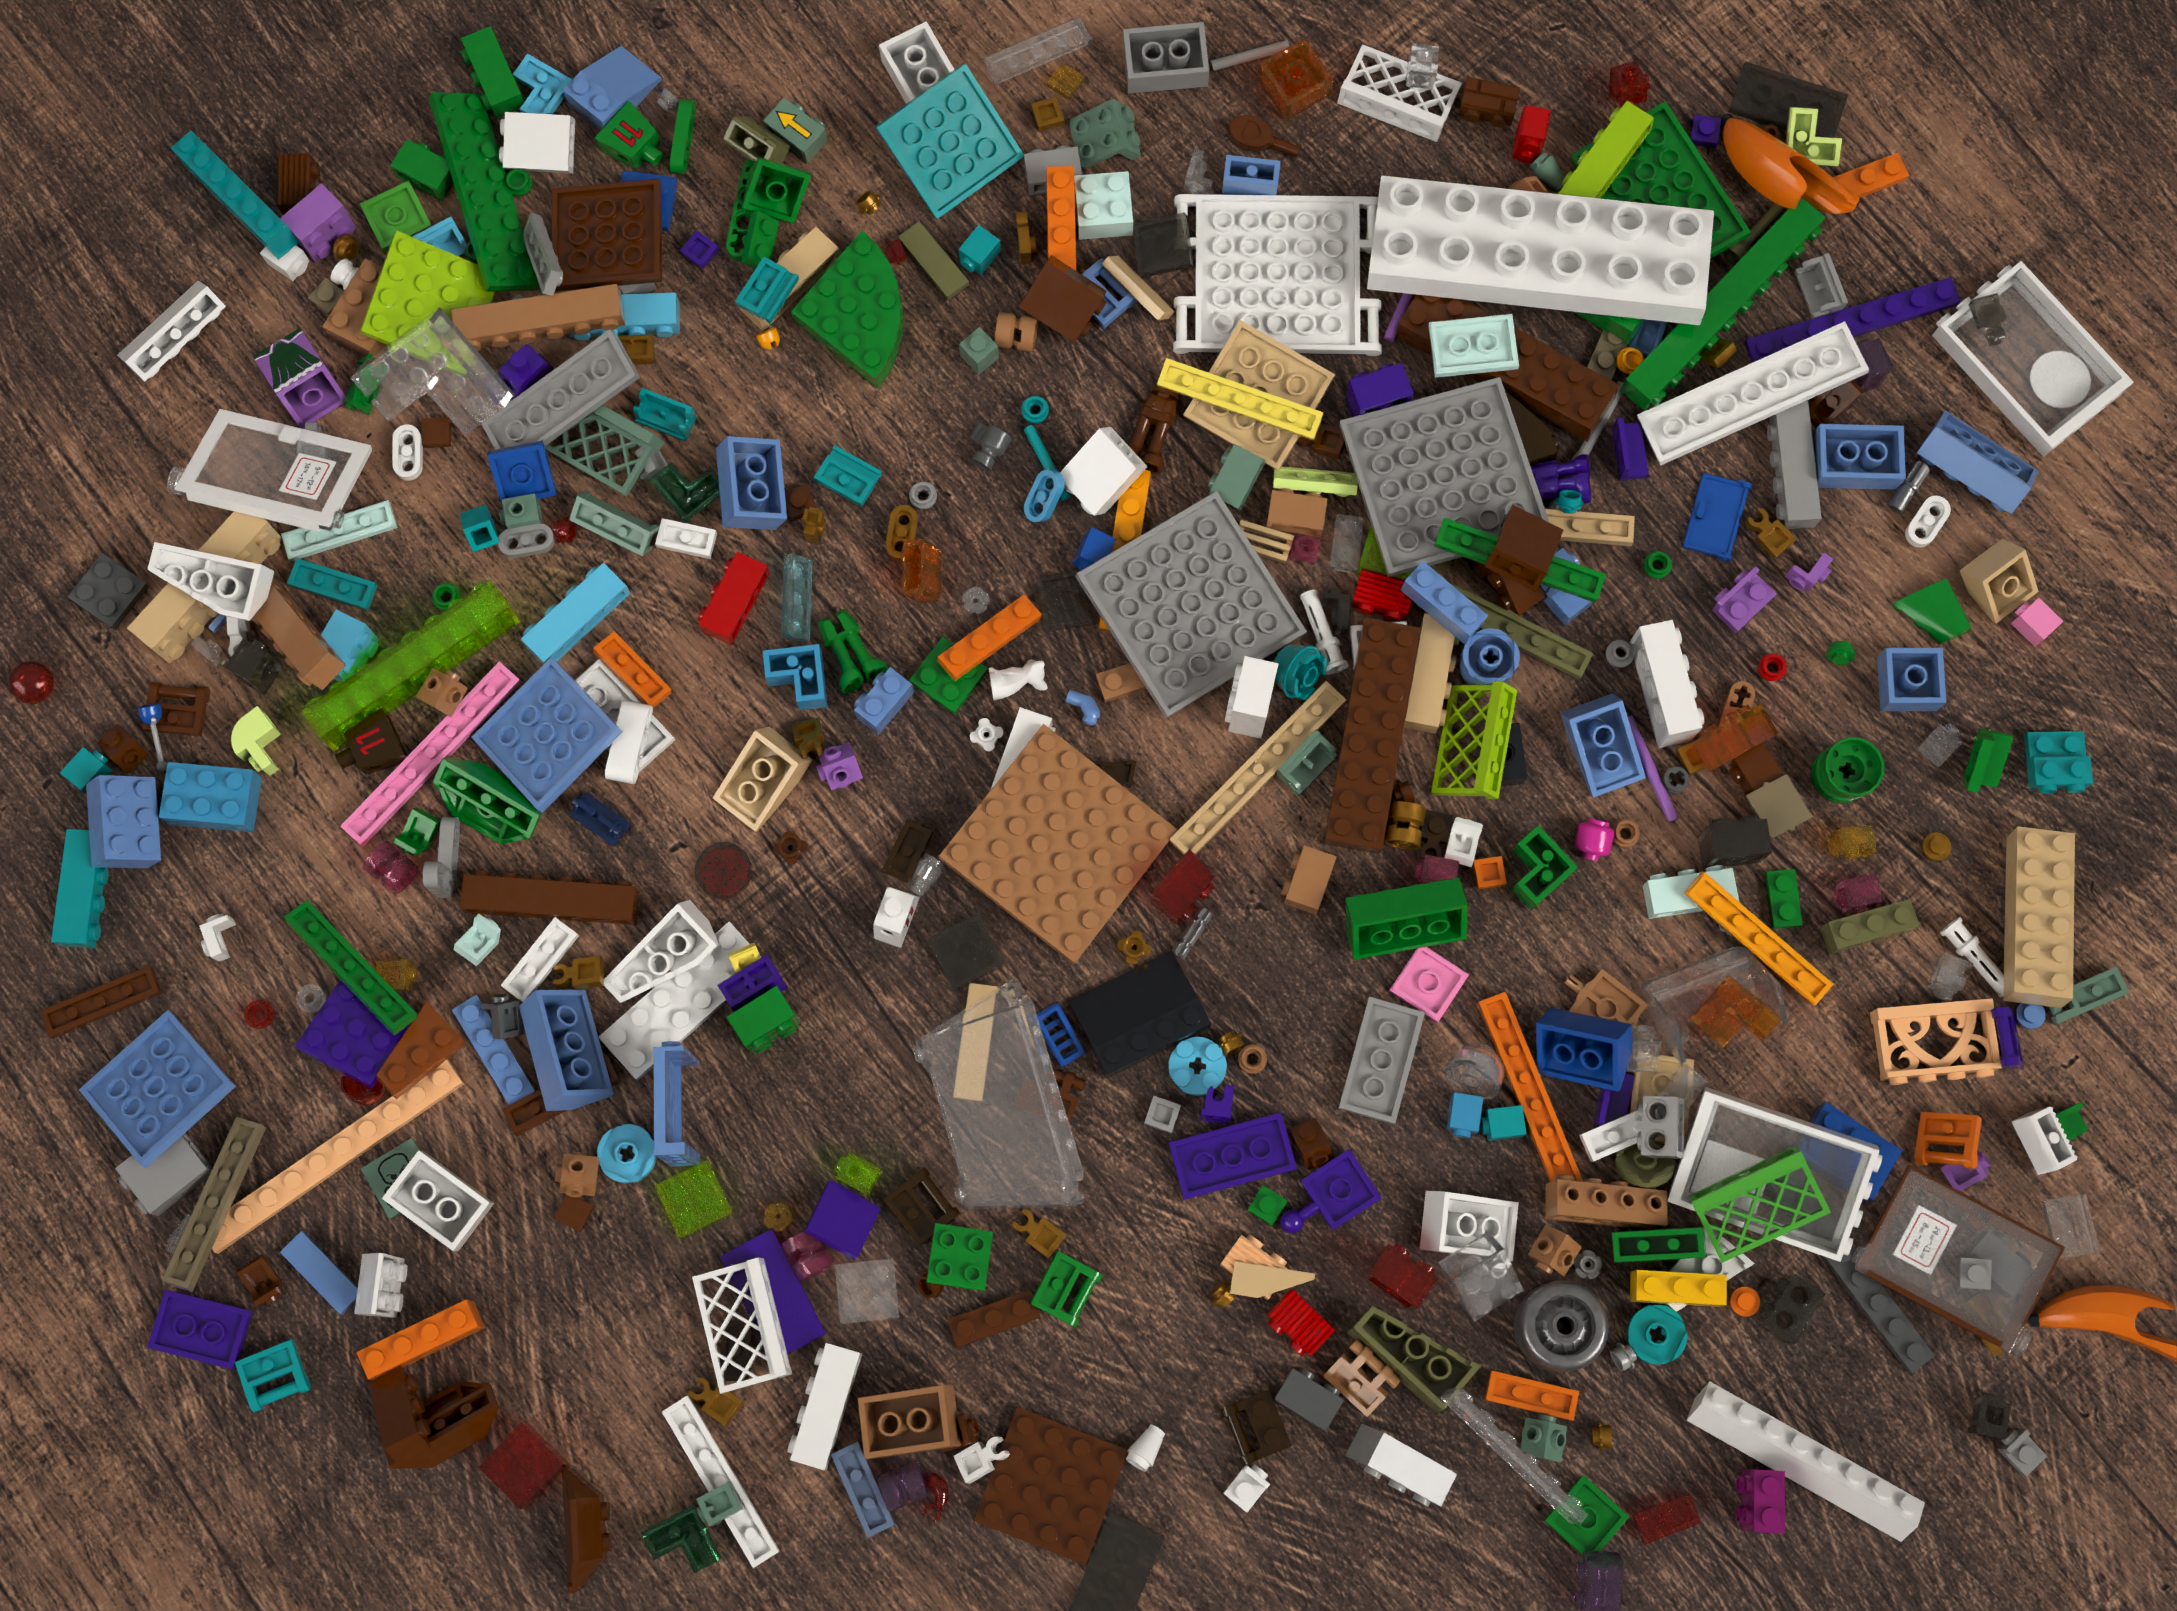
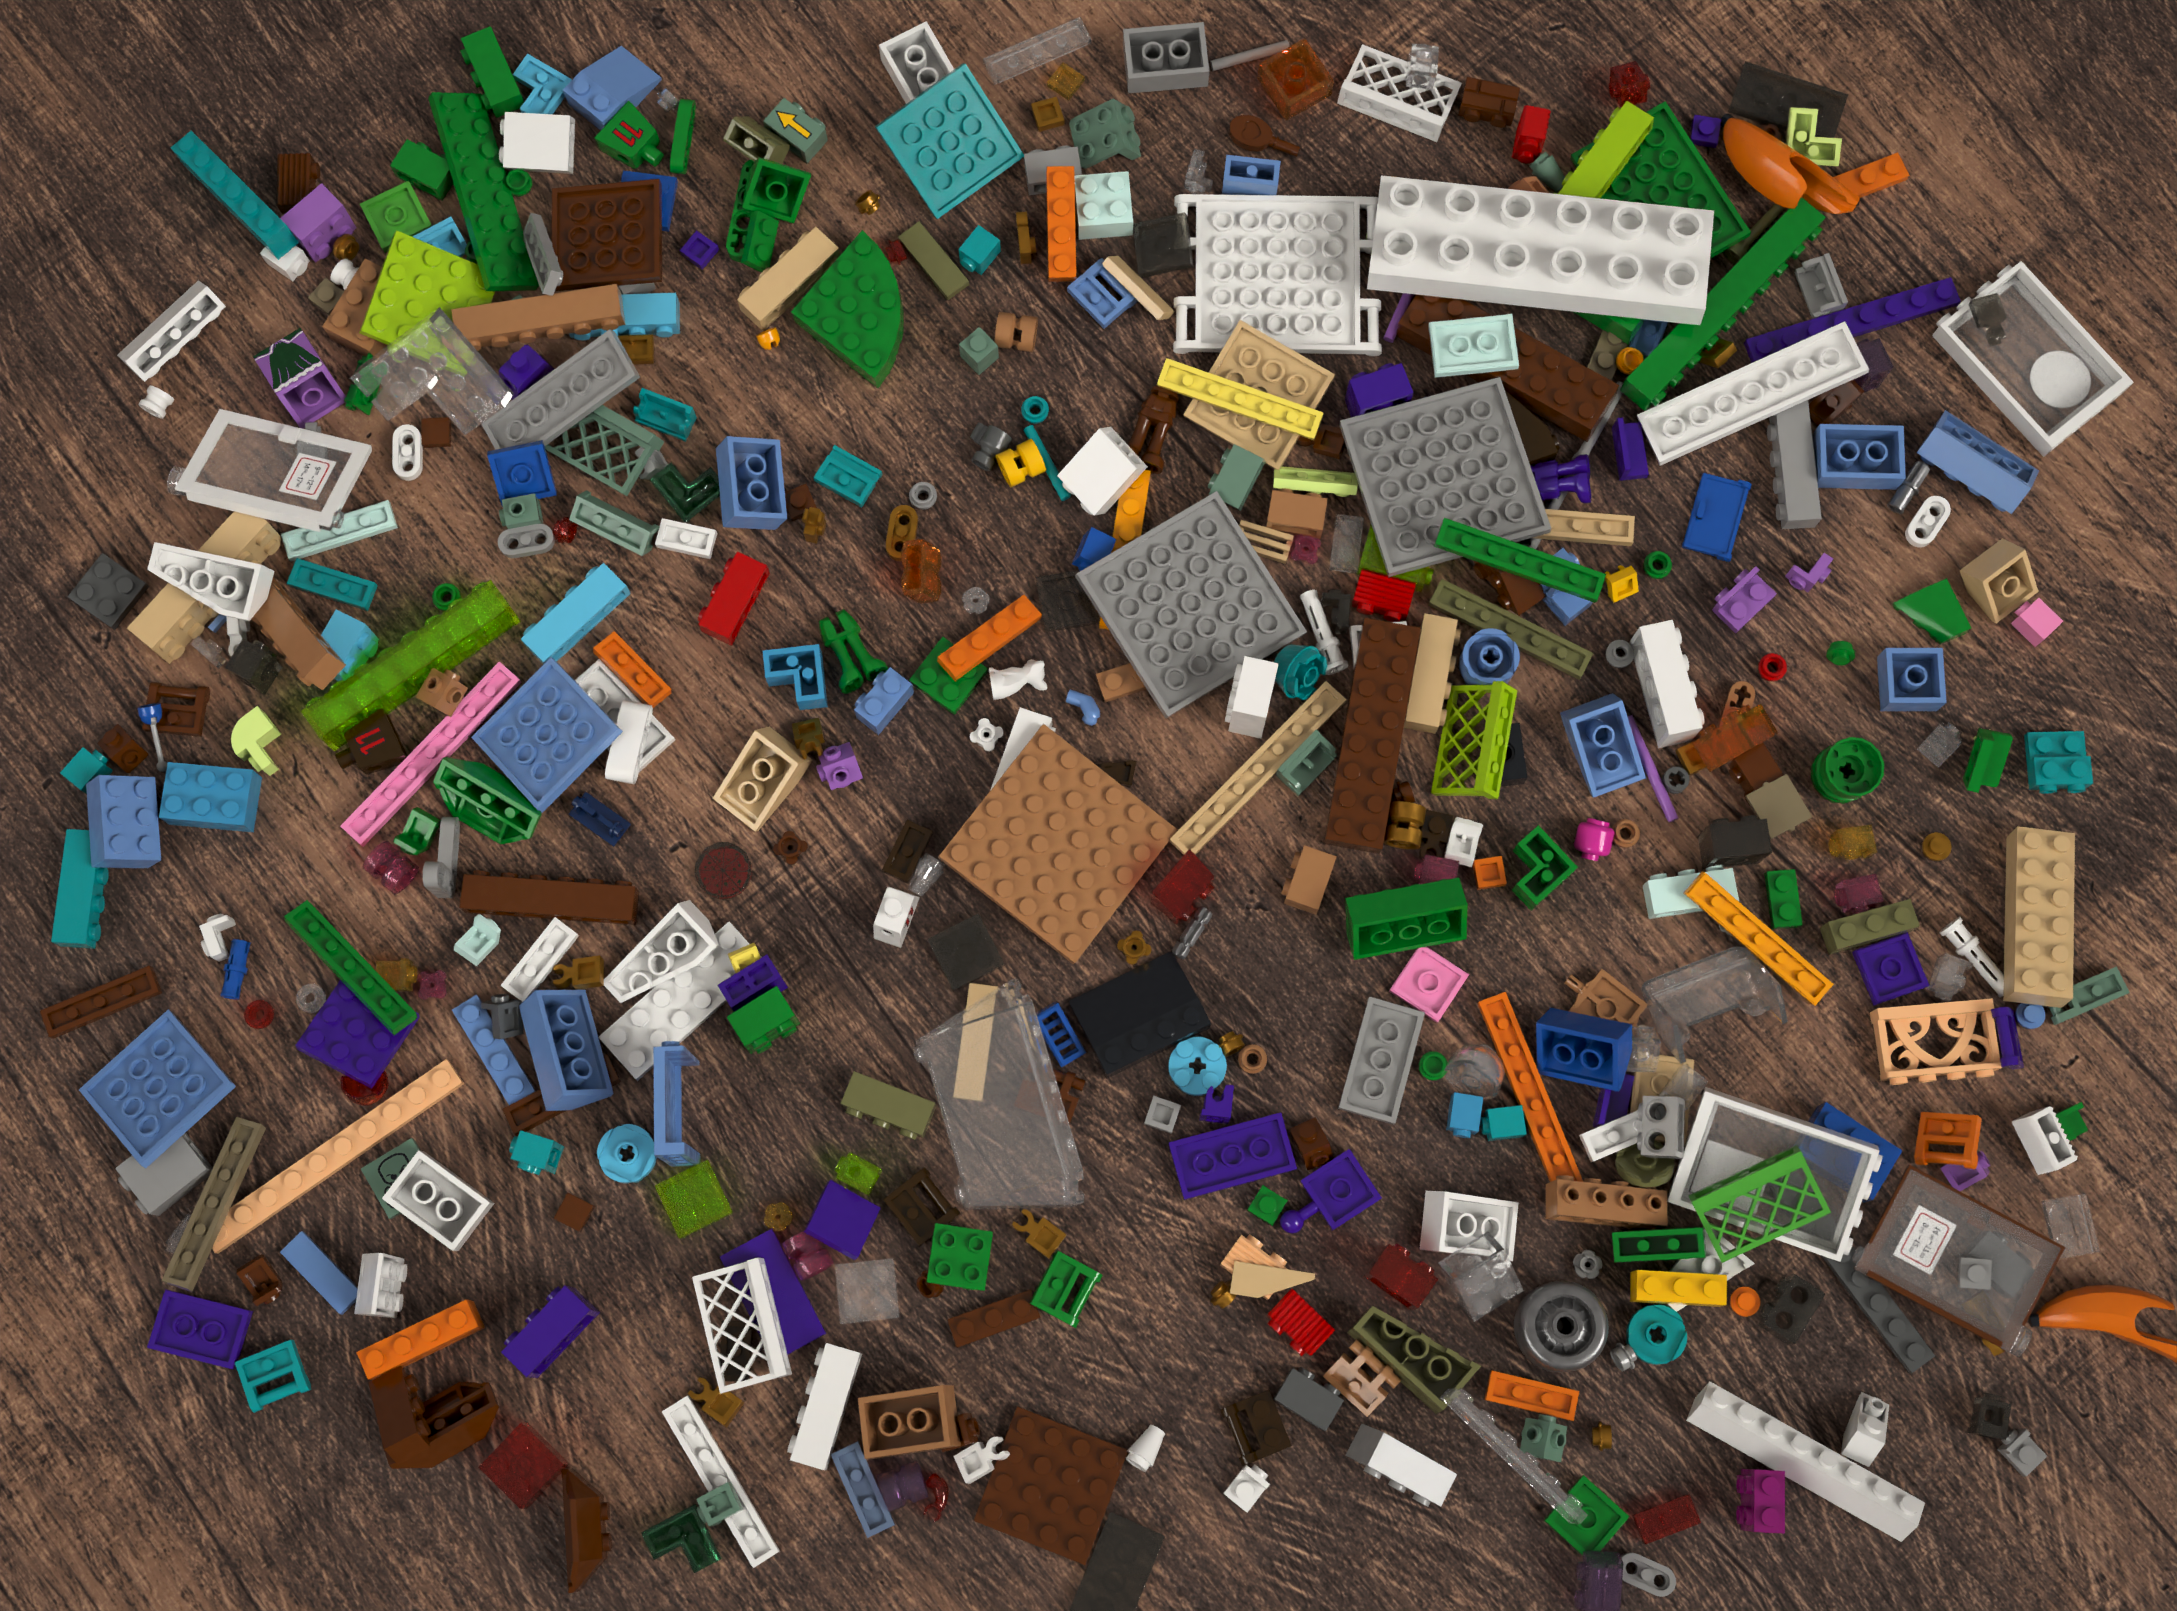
(31, 682): clear red hair -> none
(156, 402): none -> white wheel
(235, 969): none -> blue pin
(419, 1051): dark orange wing -> none
(438, 991): none -> clear pink plate
(479, 528): teal brick -> none
(535, 1153): none -> teal brick
(549, 1331): none -> dark purple brick
(577, 1174): medium nougat brick -> none
(766, 290): teal plate -> none
(796, 598): clear light blue plate -> none
(888, 1106): none -> olive brick
(1029, 458): none -> yellow wheel
(1044, 494): dark azure plate -> none
(1064, 299): reddish brown brick -> none
(1432, 1065): none -> green plate
(1444, 602): medium blue brick -> none
(1524, 548): reddish brown panel -> none
(1554, 1251): medium nougat brick -> none
(1569, 501): teal plate -> none
(1621, 583): none -> yellow tile
(1645, 1573): none -> light grey plate
(1731, 1009): clear orange brick -> none
(1773, 537): pearl gold plate -> none
(1866, 1430): none -> white slope
(1890, 968): none -> dark purple tile

